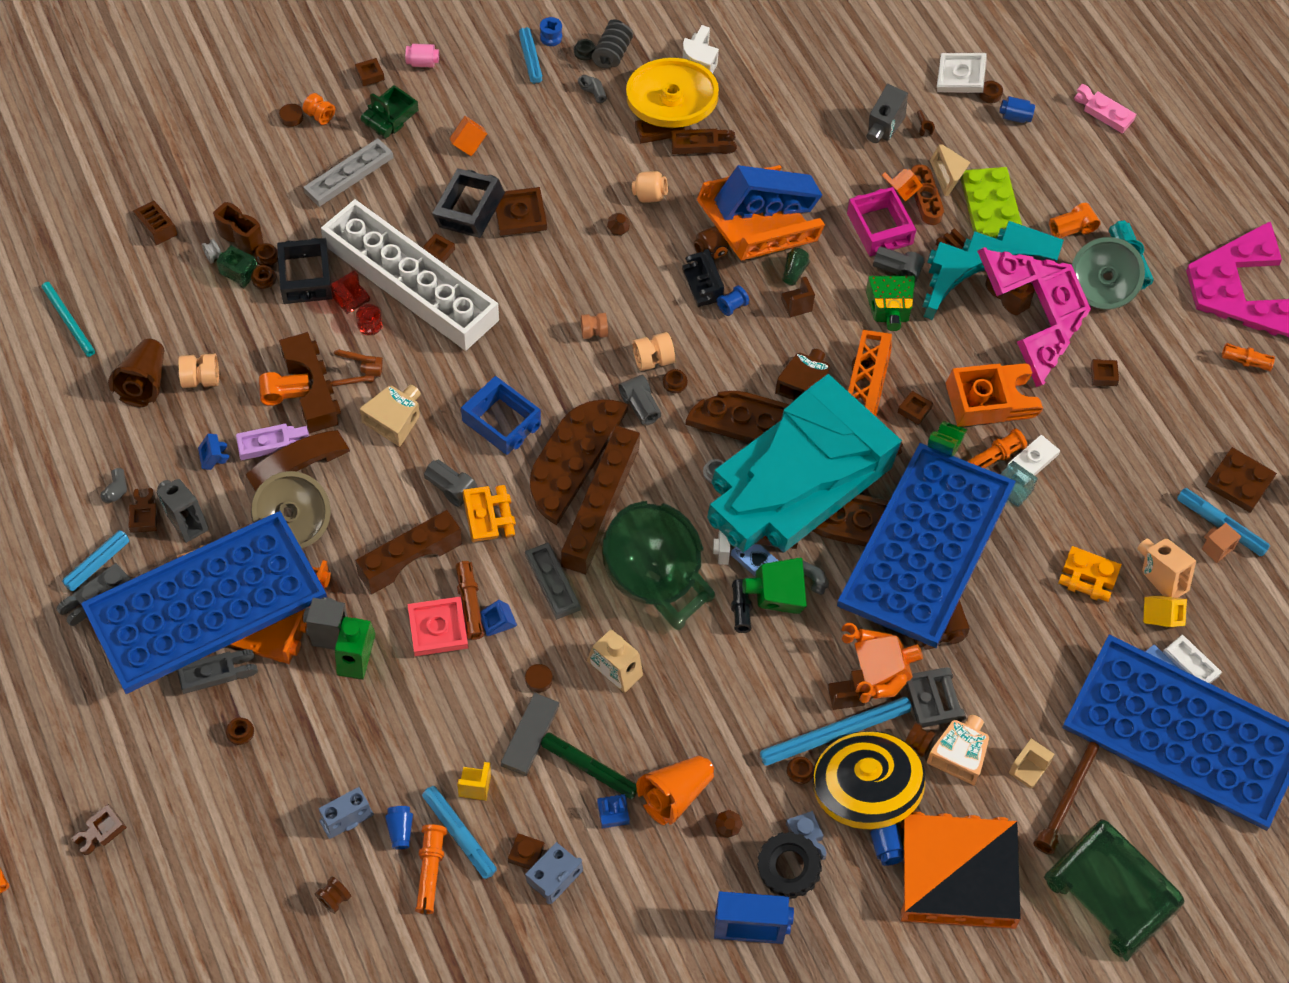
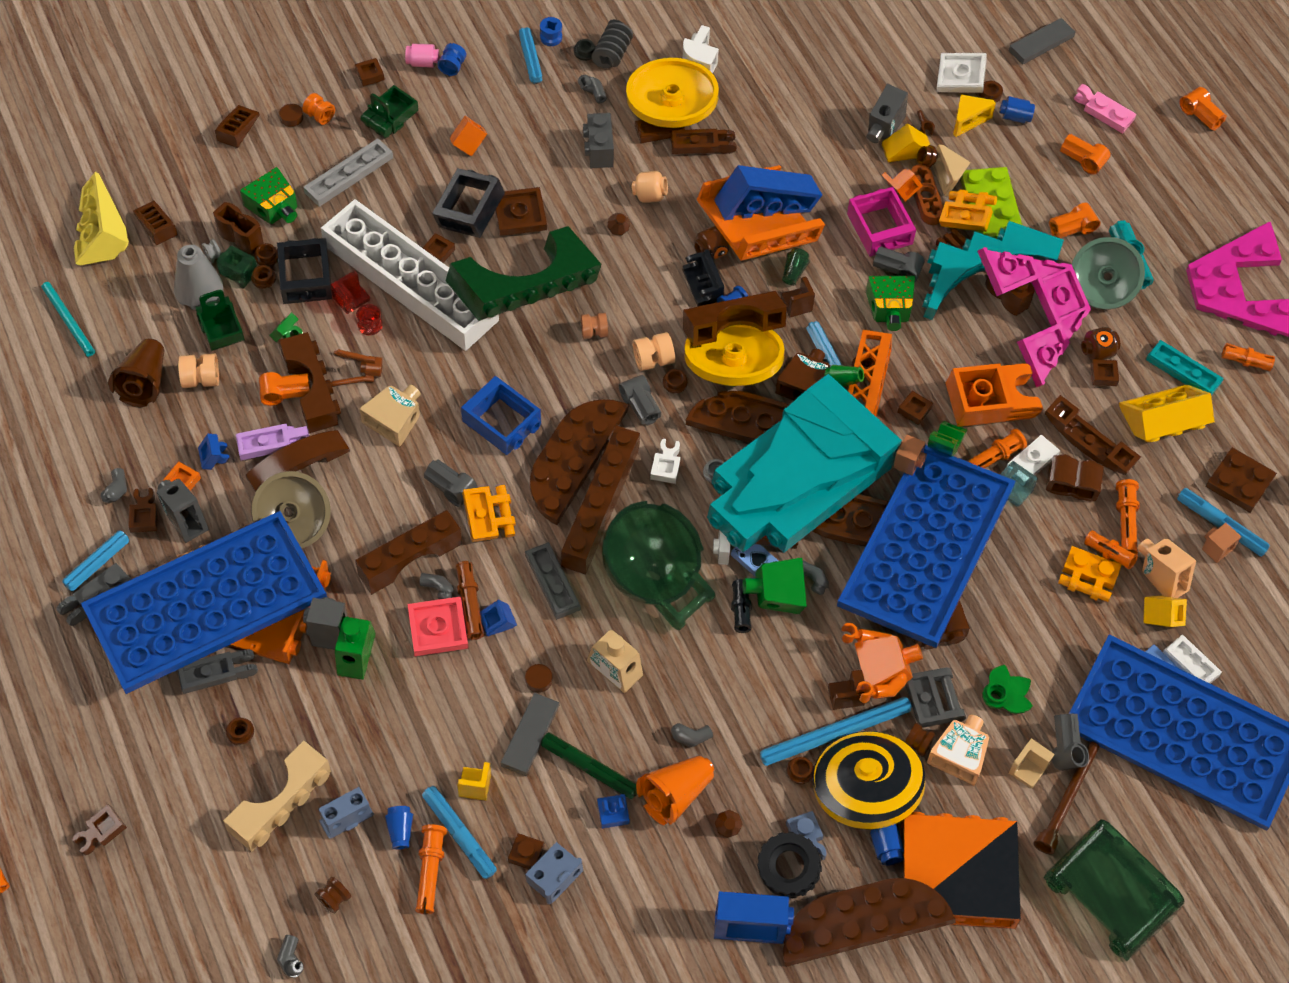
(100, 226): none -> light yellow wedge
(185, 474): none -> orange tile
(194, 276): none -> light grey cone
(218, 320): none -> dark green piece
(235, 138): none -> reddish brown slope
(254, 822): none -> tan arch
(270, 198): none -> green torso
(285, 327): none -> green tile
(286, 958): none -> dark grey arm
(439, 582): none -> dark grey arm
(454, 57): none -> blue wheel
(494, 293): none -> dark green arch
(600, 140): none -> dark grey brick
(666, 464): none -> white plate
(689, 736): none -> dark grey arm
(738, 357): none -> yellow dish
(760, 311): none -> reddish brown arch
(821, 342): none -> dark azure axle
(846, 374): none -> green cone
(864, 918): none -> reddish brown plate
(904, 144): none -> yellow slope
(910, 455): none -> nougat plate
(927, 155): none -> reddish brown plate
(967, 216): none -> light orange plate
(972, 112): none -> yellow slope
(1009, 689): none -> green plate
(1041, 41): none -> dark grey tile
(1069, 751): none -> dark grey piece
(1074, 477): none -> reddish brown brick
(1088, 439): none -> reddish brown slope
(1091, 157): none -> orange piece
(1101, 343): none -> reddish brown head
(1124, 557): none -> orange pin
(1128, 507): none -> orange pin
(1168, 412): none -> yellow slope
(1183, 368): none -> teal tile
(1199, 103): none -> orange piece

